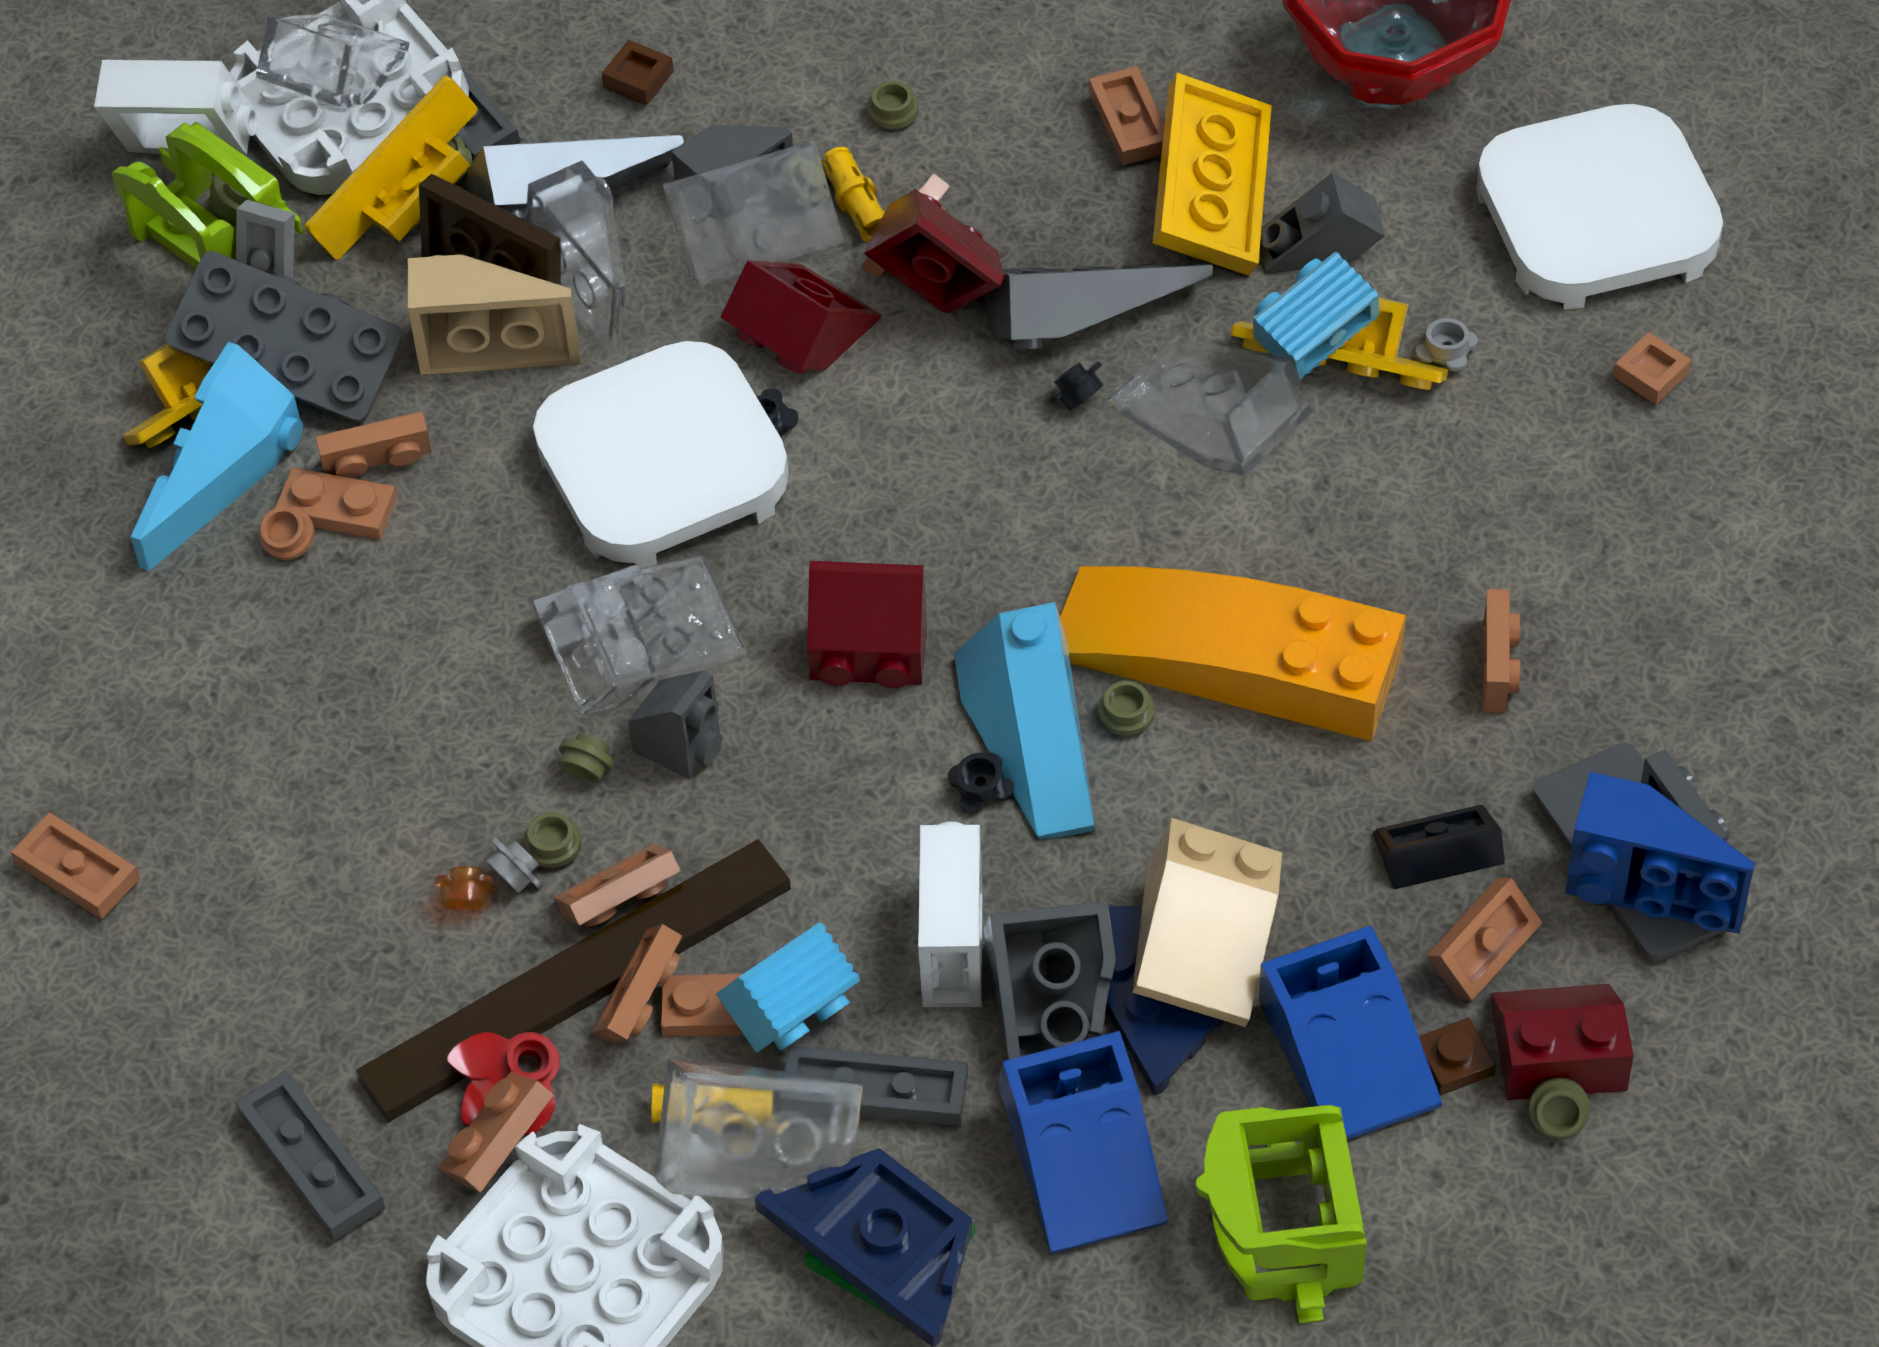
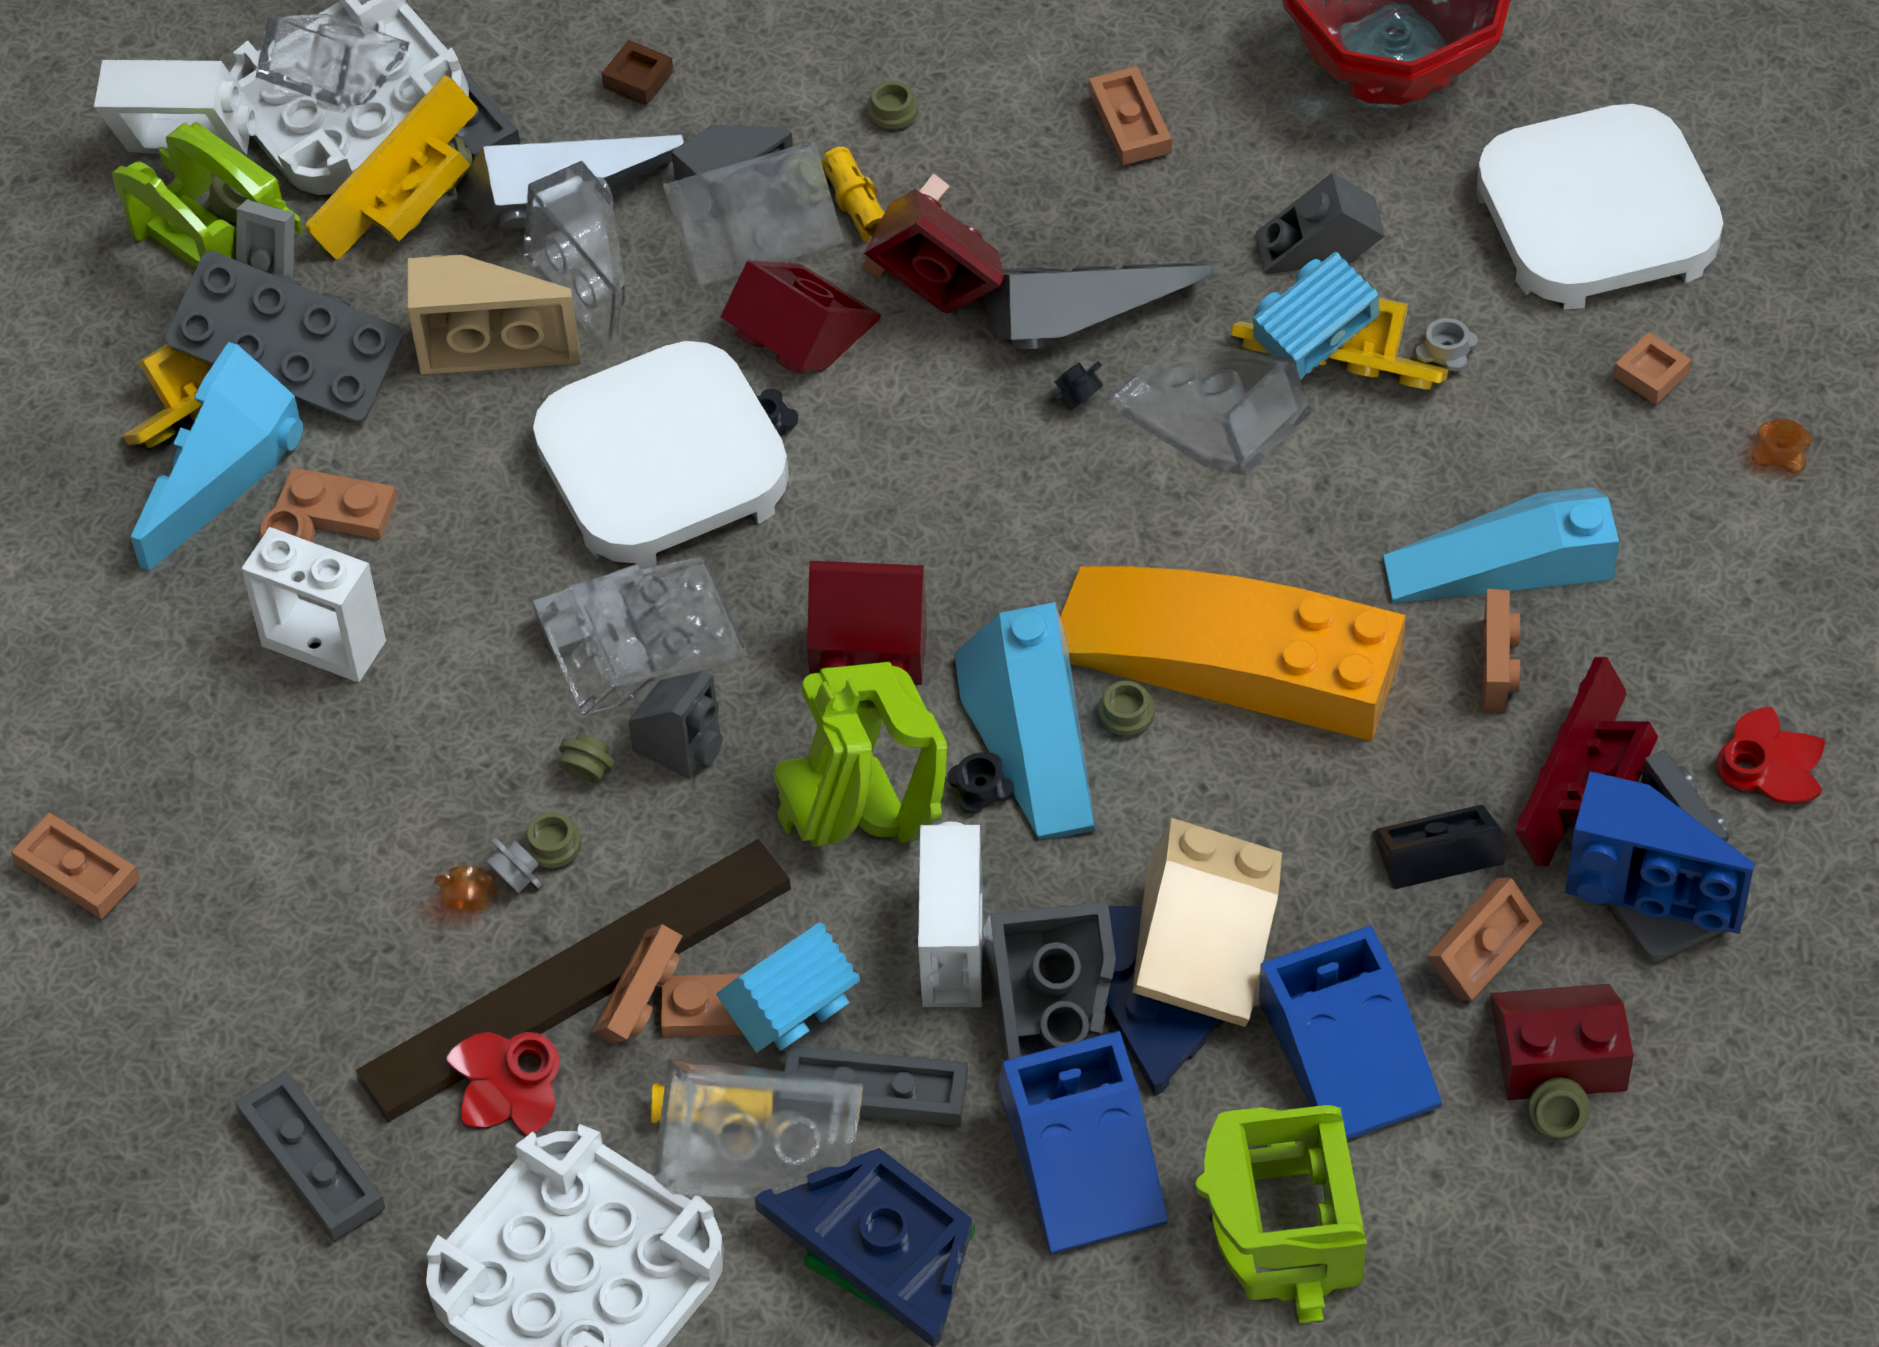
(290, 625): none -> white window
(357, 448): nougat plate -> none
(470, 226): dark brown plate -> none
(494, 1133): nougat plate -> none
(636, 876): nougat plate -> none
(841, 778): none -> lime animal
(1212, 174): yellow plate -> none
(1456, 1056): reddish brown plate -> none
(1521, 546): none -> medium azure wedge
(1584, 743): none -> dark red bracket
(1778, 758): none -> red plate
(1785, 433): none -> clear orange plate

